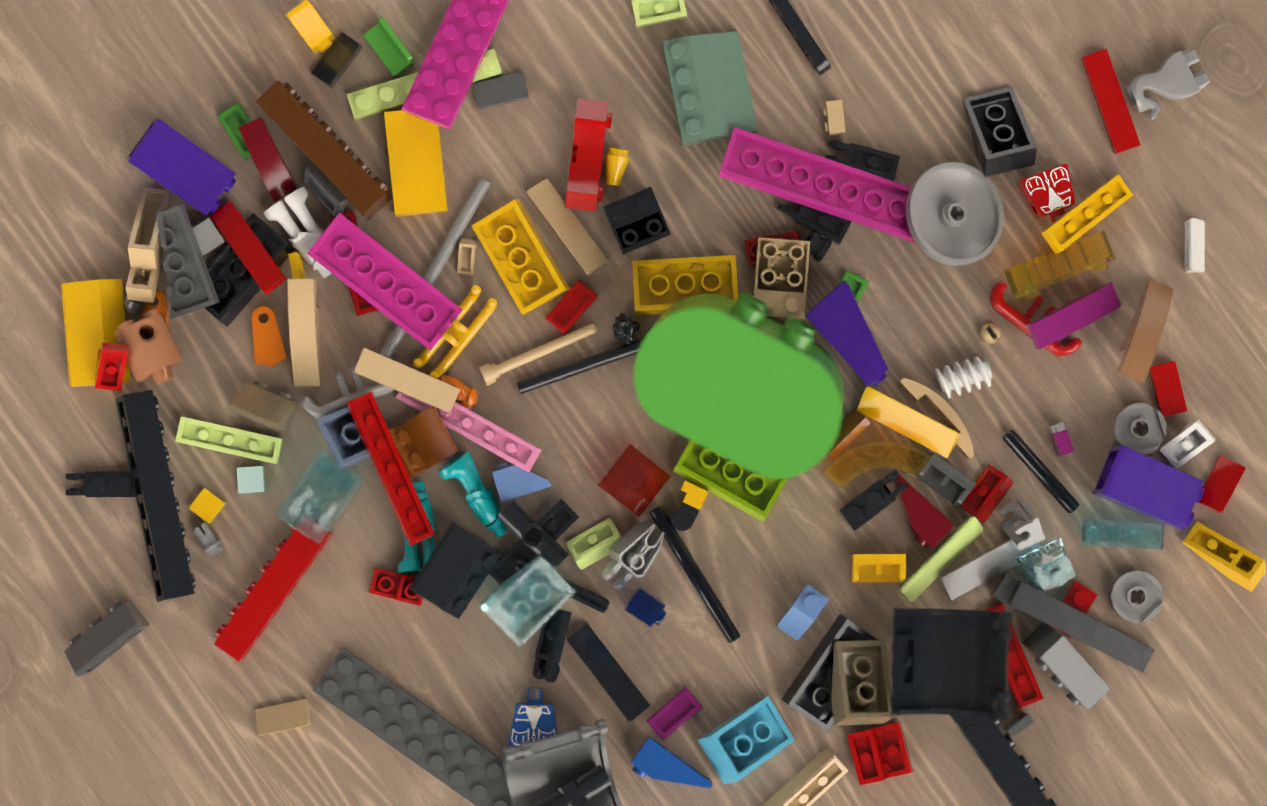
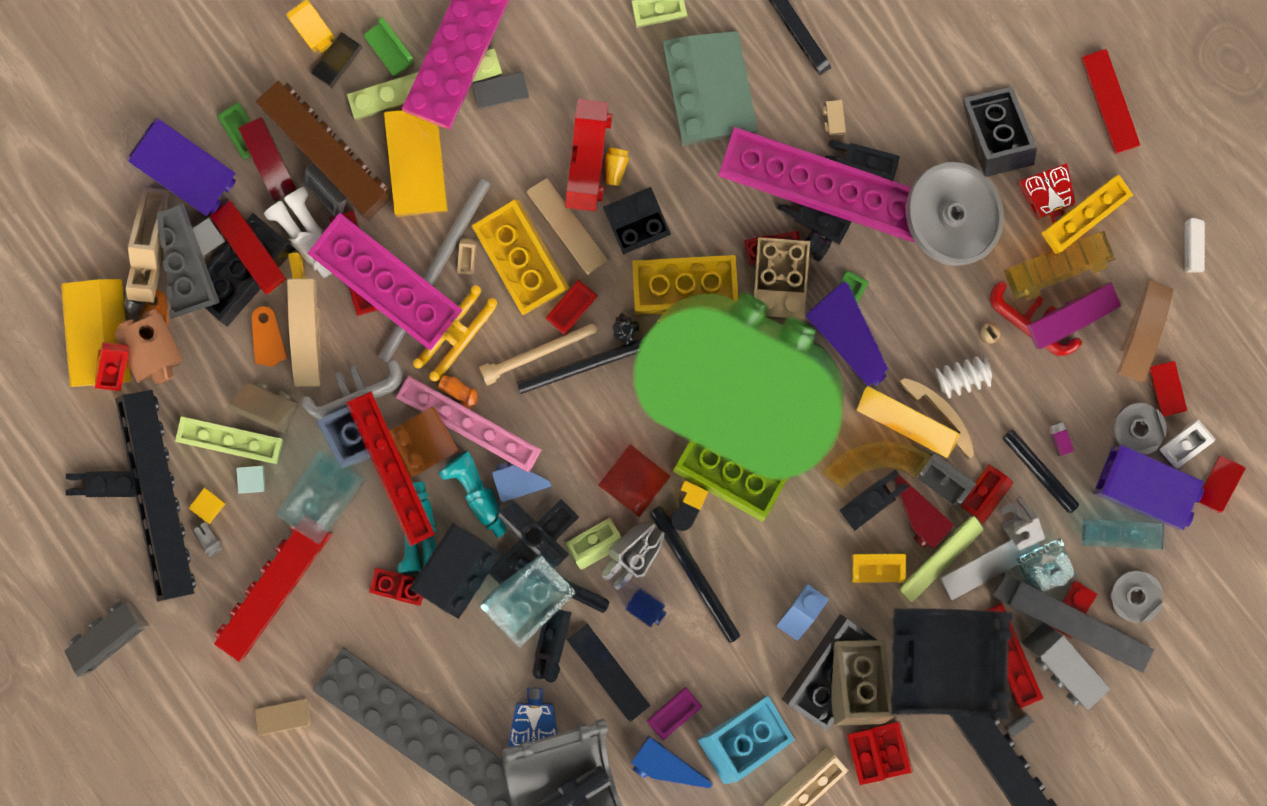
(406, 380): tan tile -> none
(849, 430): dark orange tile -> none
(1170, 81): light grey hips -> none
(1226, 556): yellow slope -> none

